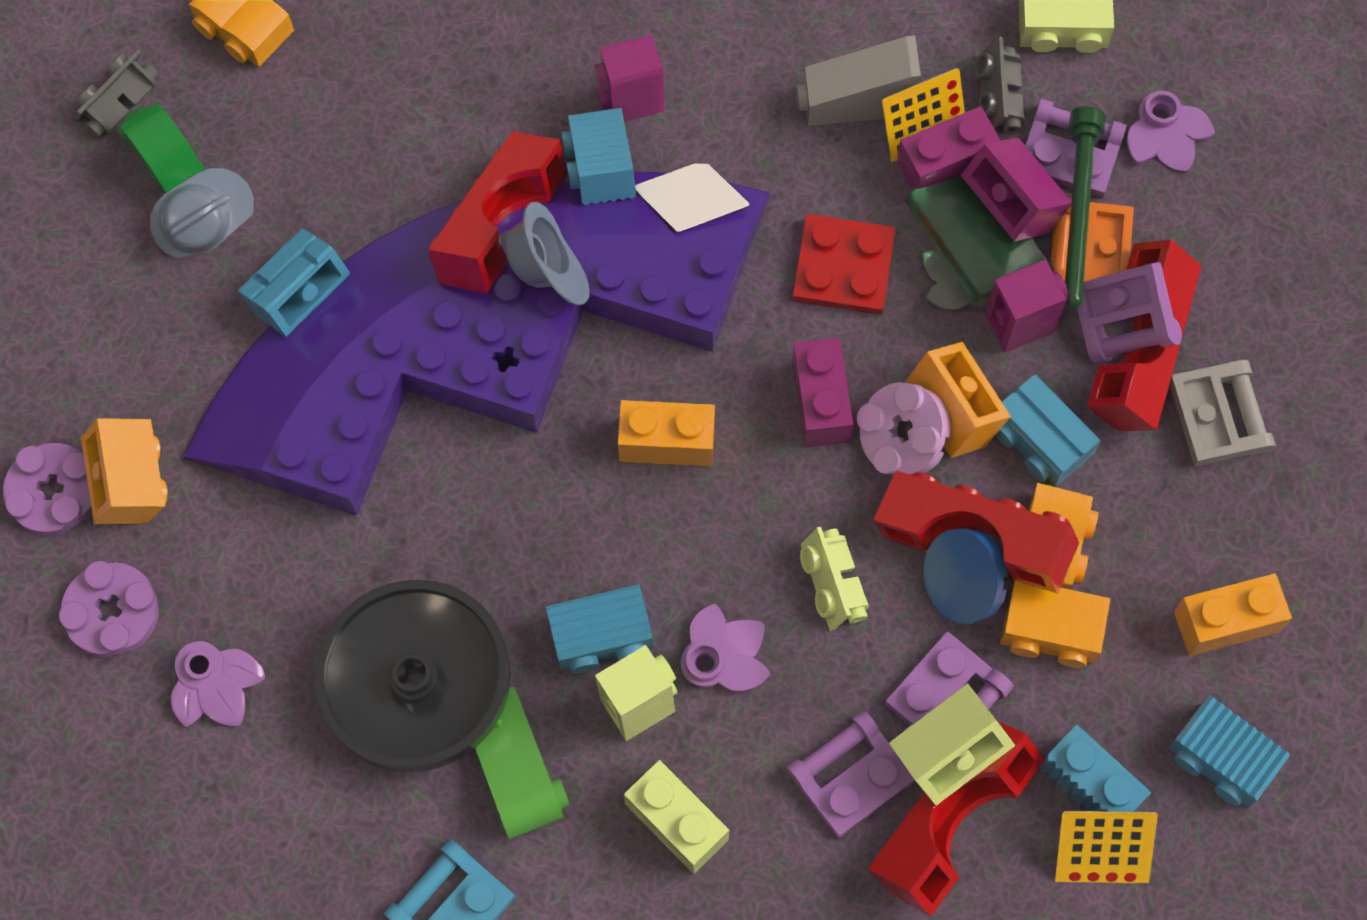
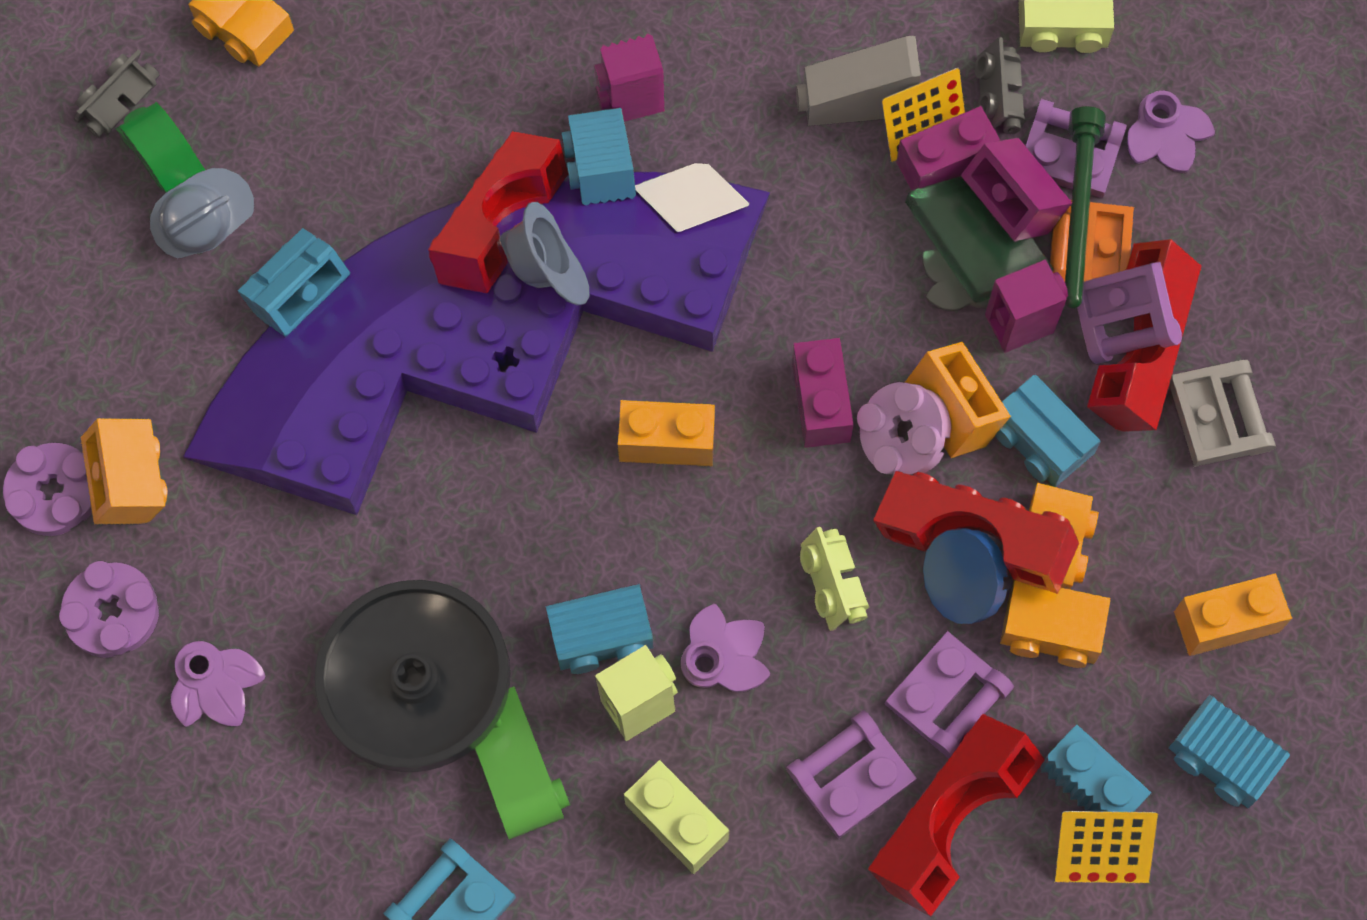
(844, 264): red plate -> none
(951, 744): yellowish green brick -> none

